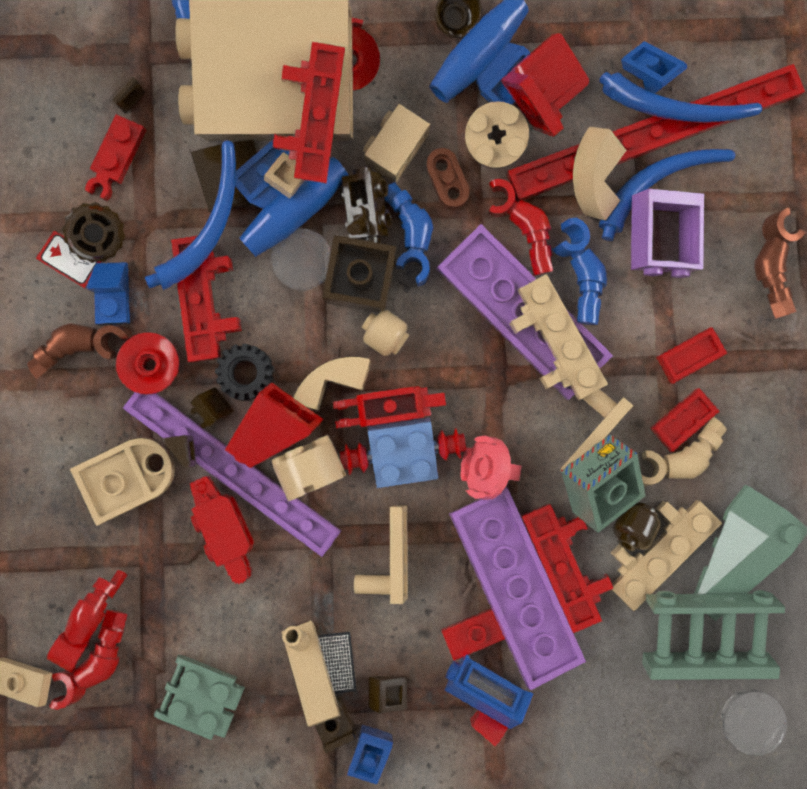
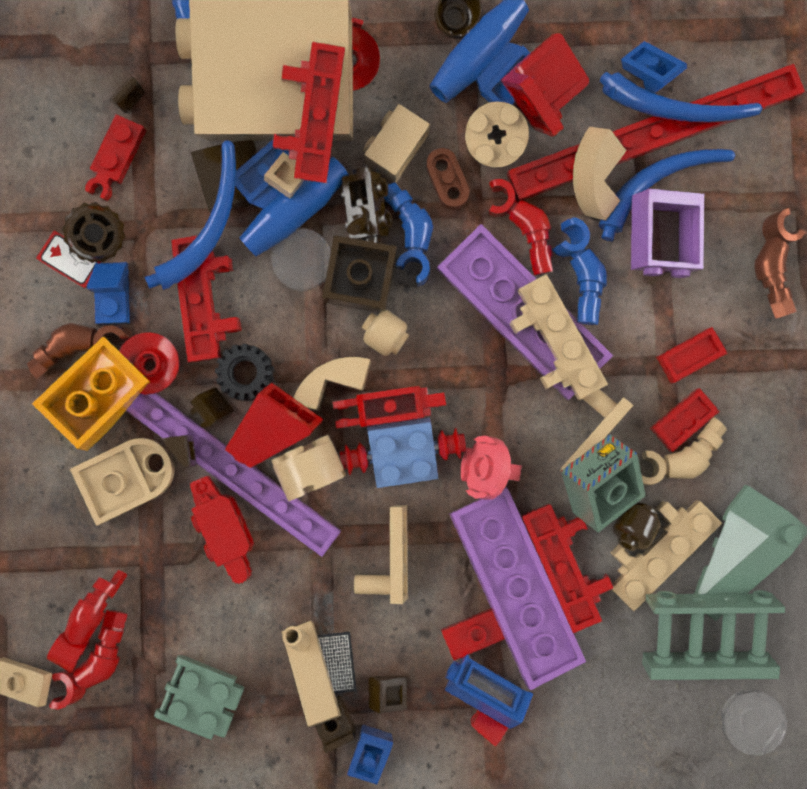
(92, 395): none -> light orange slope

